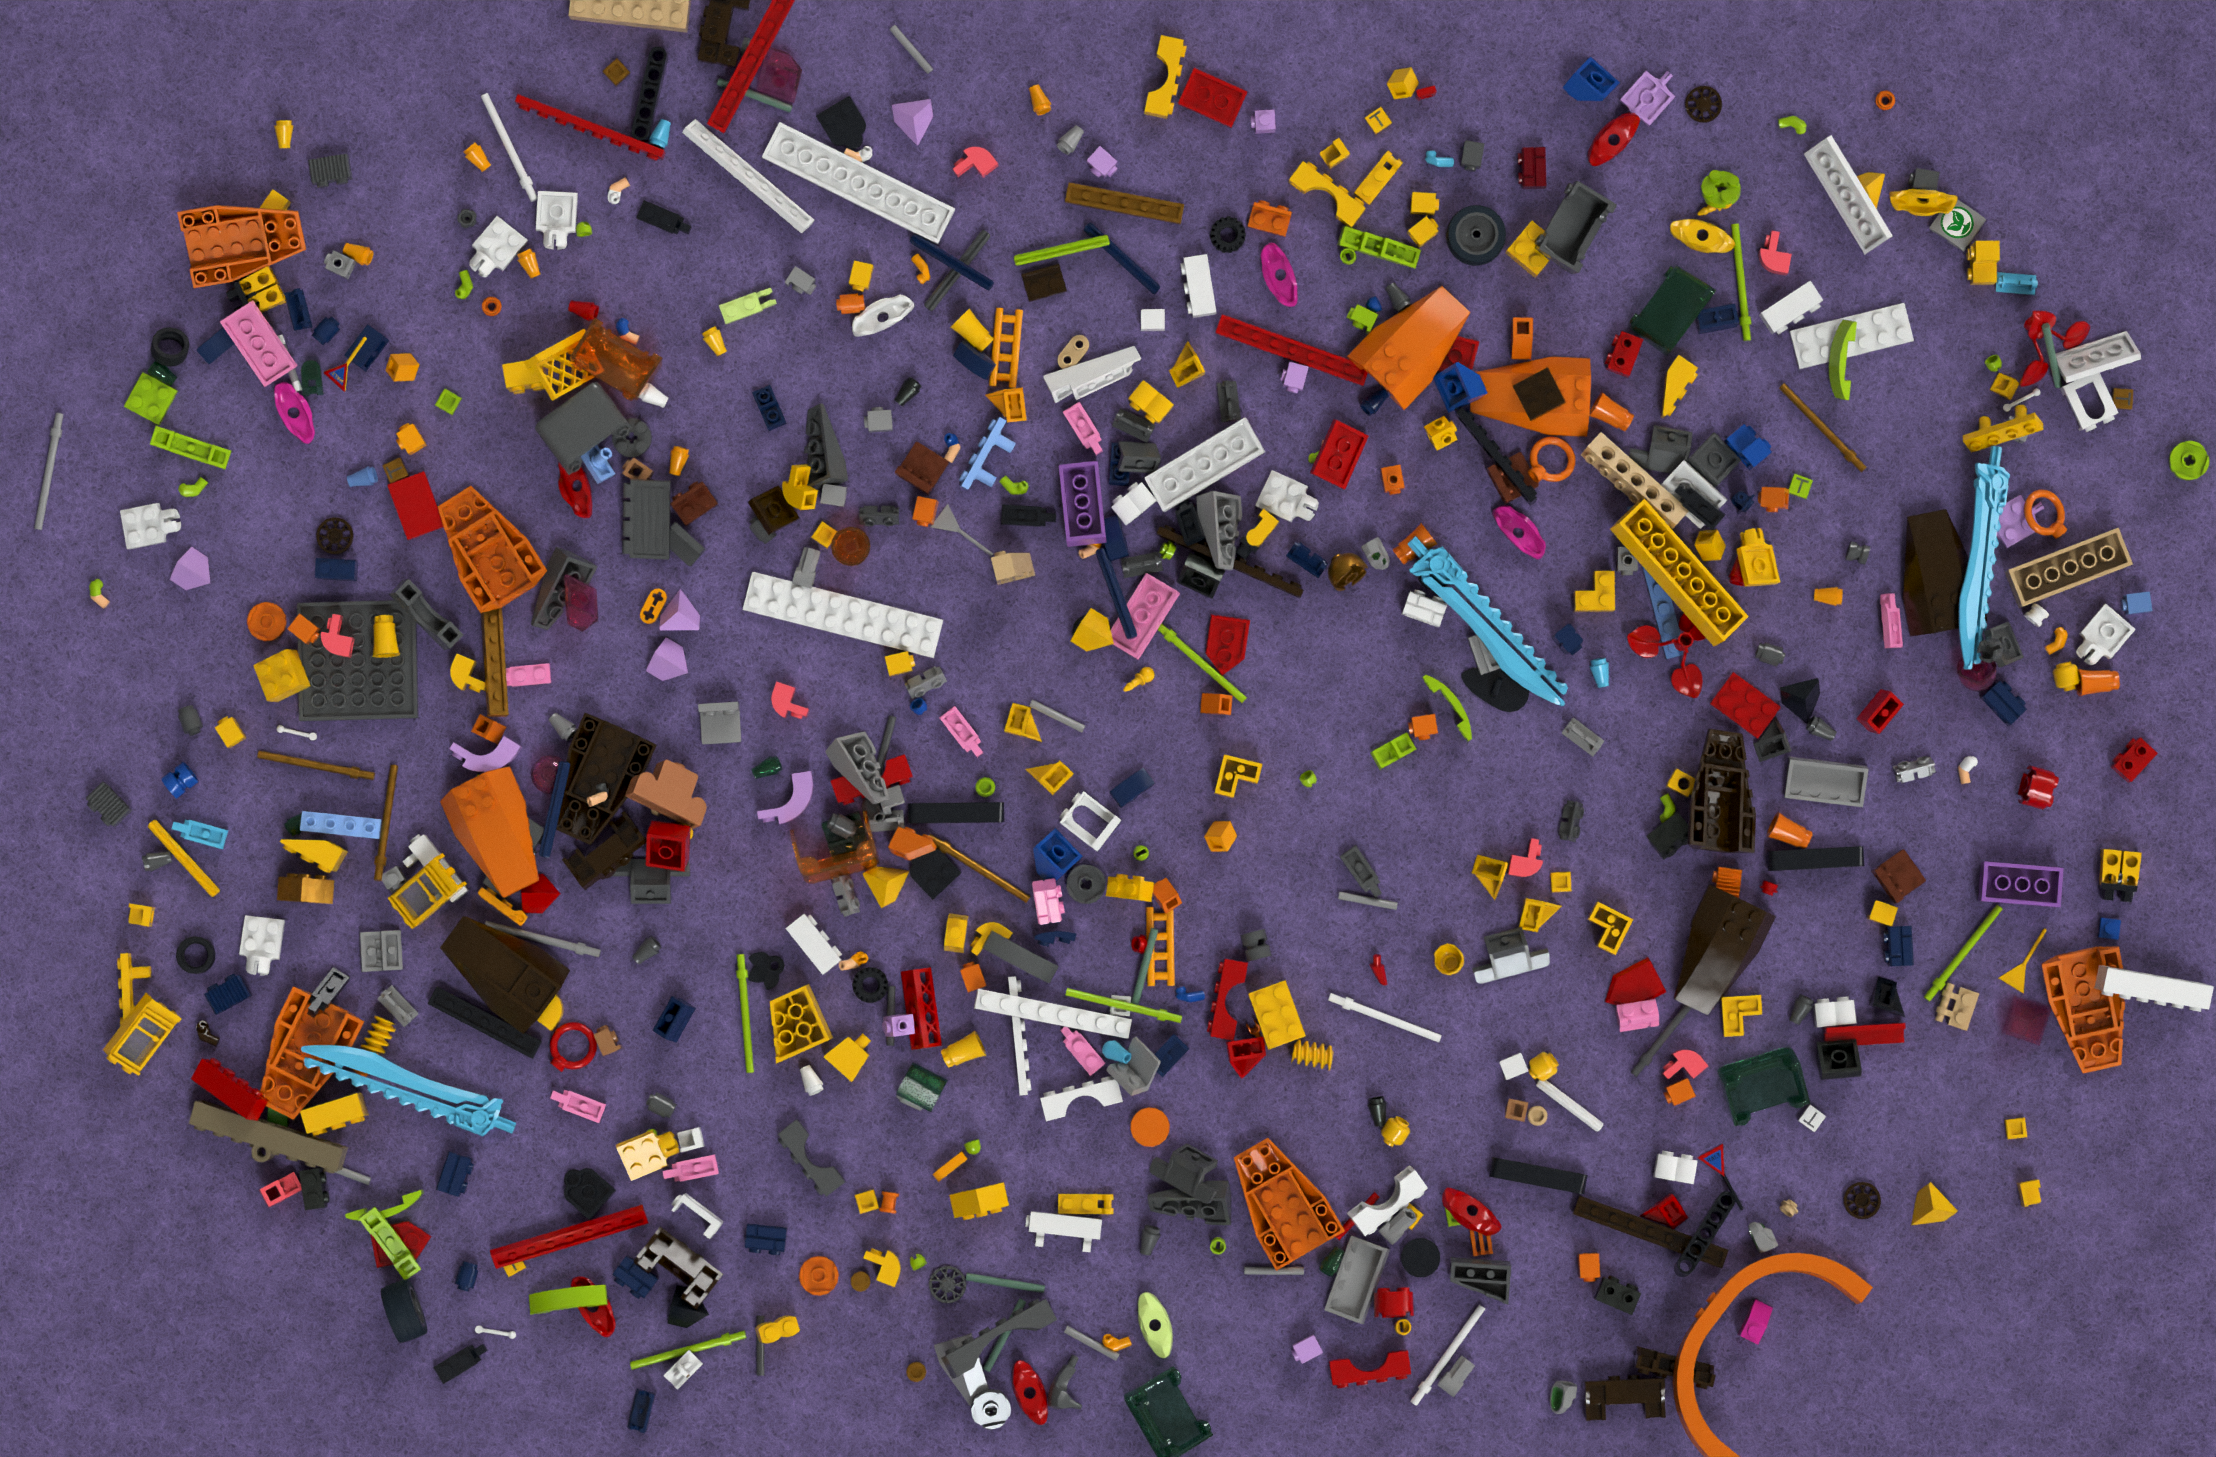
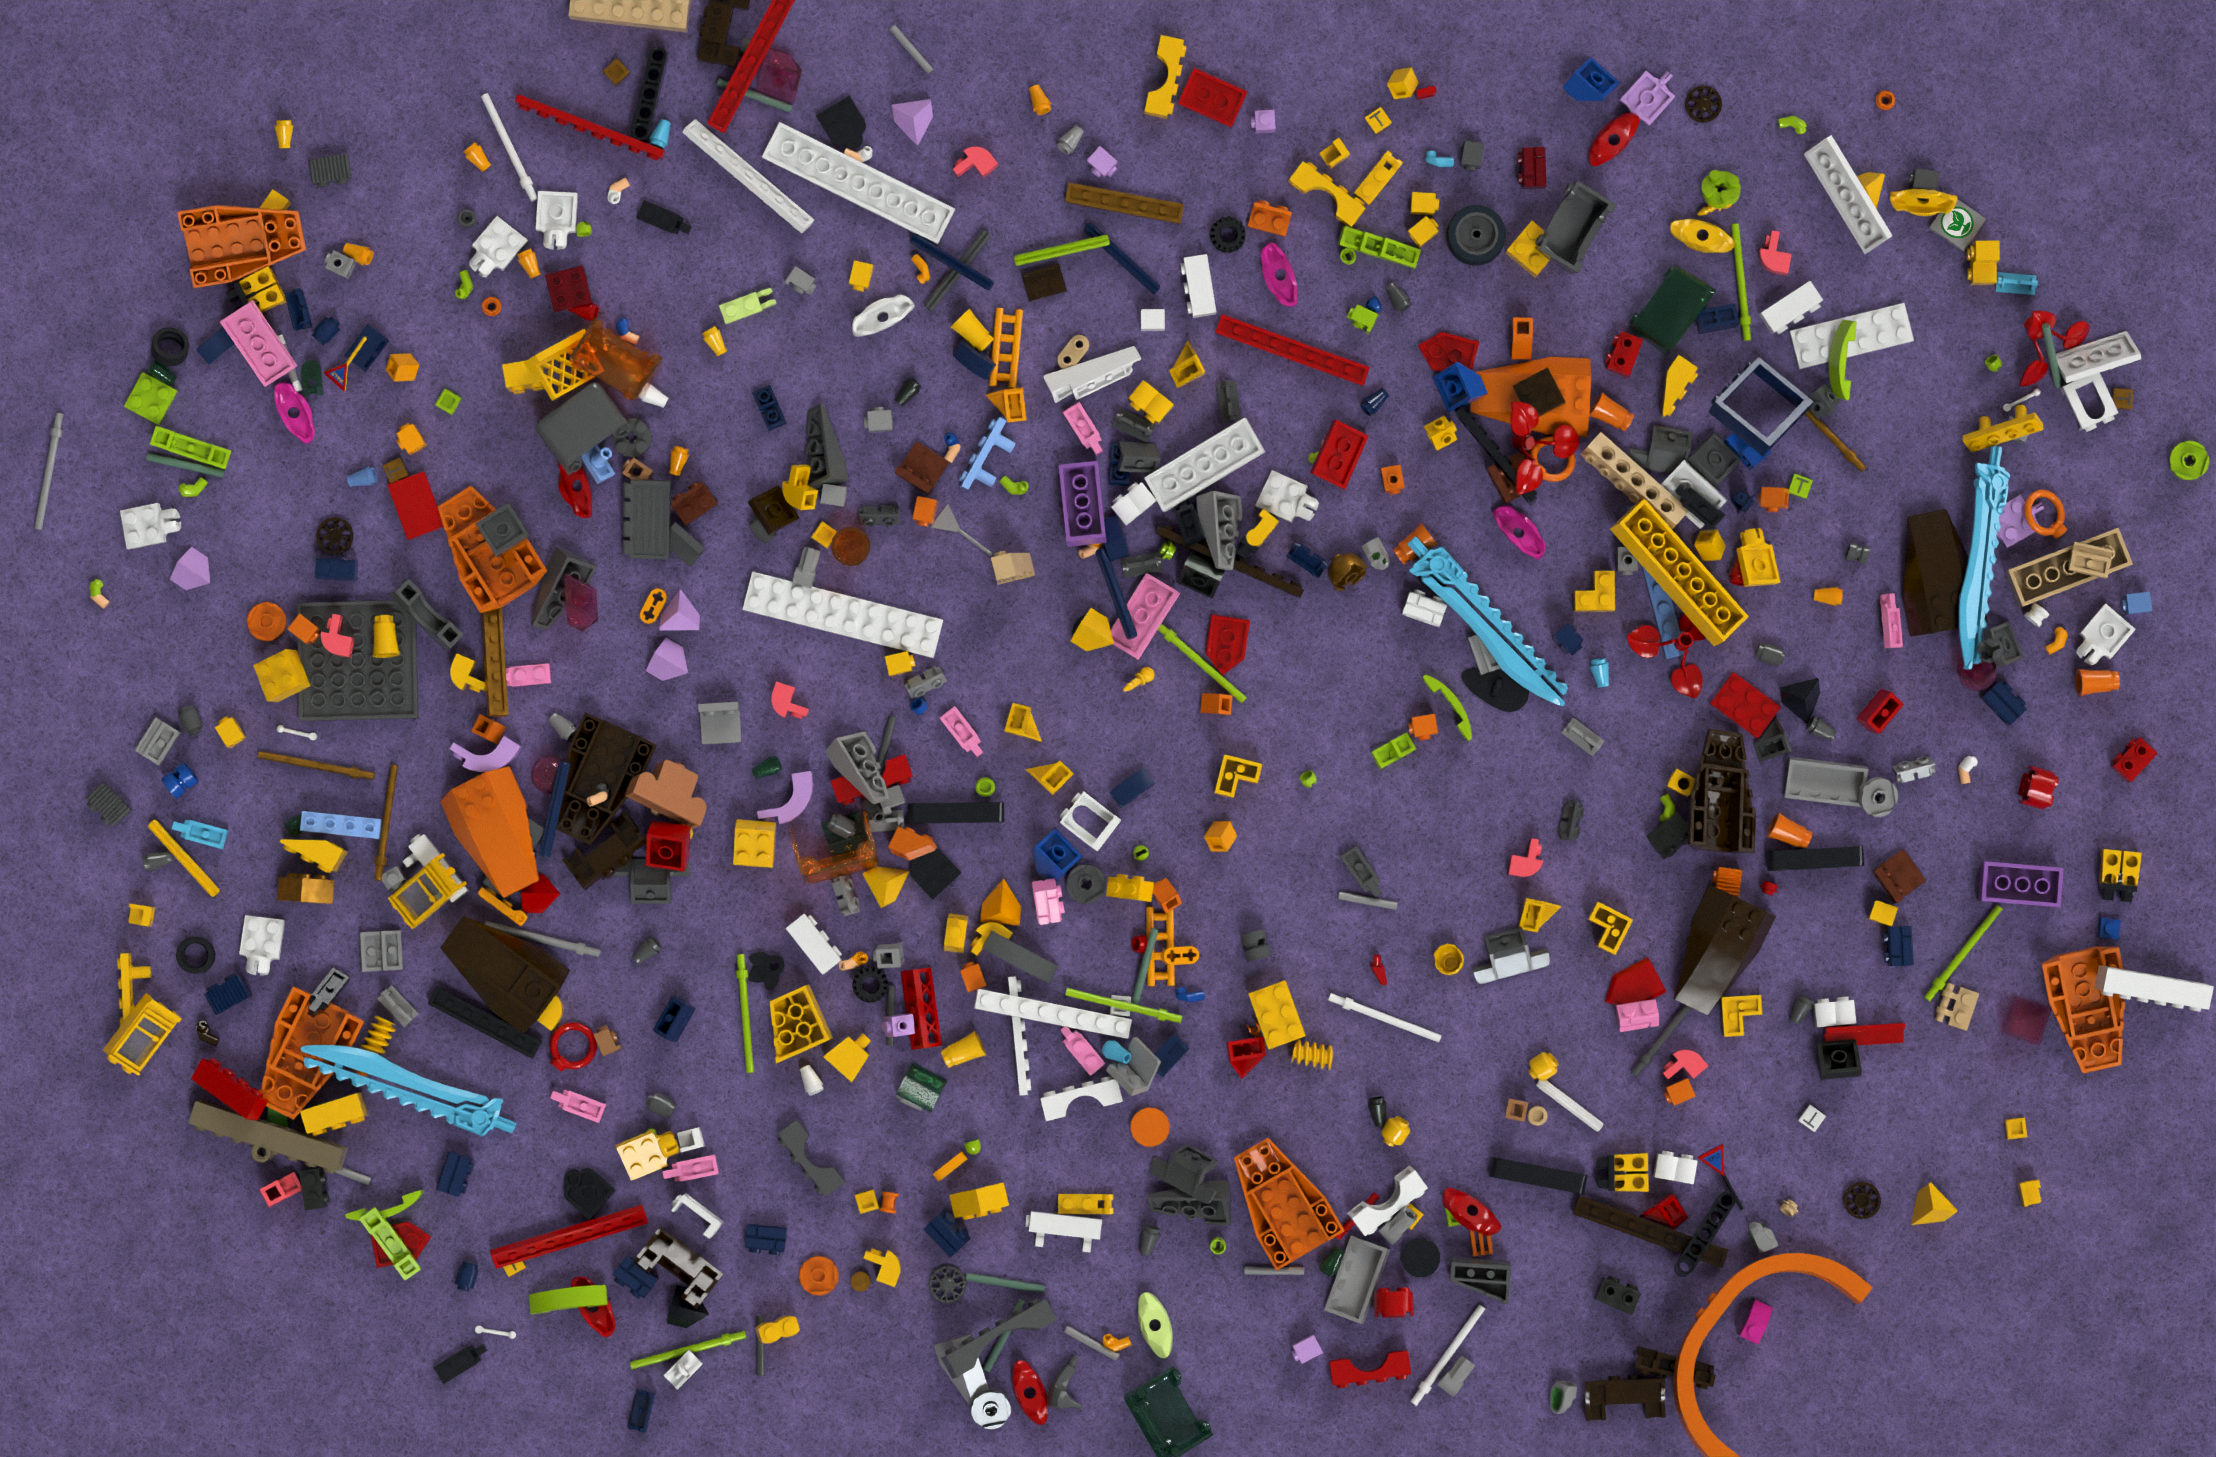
(157, 741): none -> light grey plate
(185, 465): none -> sand green bar
(403, 1311): black wheel -> none
(502, 529): none -> dark grey plate
(568, 288): none -> dark red hinge
(754, 843): none -> yellow brick
(850, 303): orange brick -> none
(885, 961): none -> light grey brick
(916, 1371): pearl gold tile -> none
(918, 1262): lime hinge -> none
(945, 847): pearl gold bar -> none
(947, 1233): none -> dark blue brick
(1001, 906): none -> light orange slope
(1026, 516): black hinge -> none
(1049, 937): dark blue slope -> none
(1057, 716): light grey bar -> none
(1180, 959): none -> light orange beam
(1232, 973): red arch -> none
(1294, 377): lavender brick -> none
(1405, 1325): yellow hinge -> none
(1411, 345): orange wedge -> none
(1490, 873): yellow slope -> none
(1513, 1066): white panel -> none
(1522, 420): none -> red plant
(1560, 882): yellow tile -> none
(1588, 1266): orange brick -> none
(1618, 1172): none -> yellow hips
(1743, 428): none -> dark blue window
(1763, 1083): windscreen -> none
(1823, 402): none -> dark grey brick
(1868, 792): none -> light grey plate
(1886, 997): black slope -> none
(2004, 386): yellow slope -> none
(2016, 976): yellow piece -> none
(2066, 676): yellow head -> none
(2090, 560): none -> tan plate

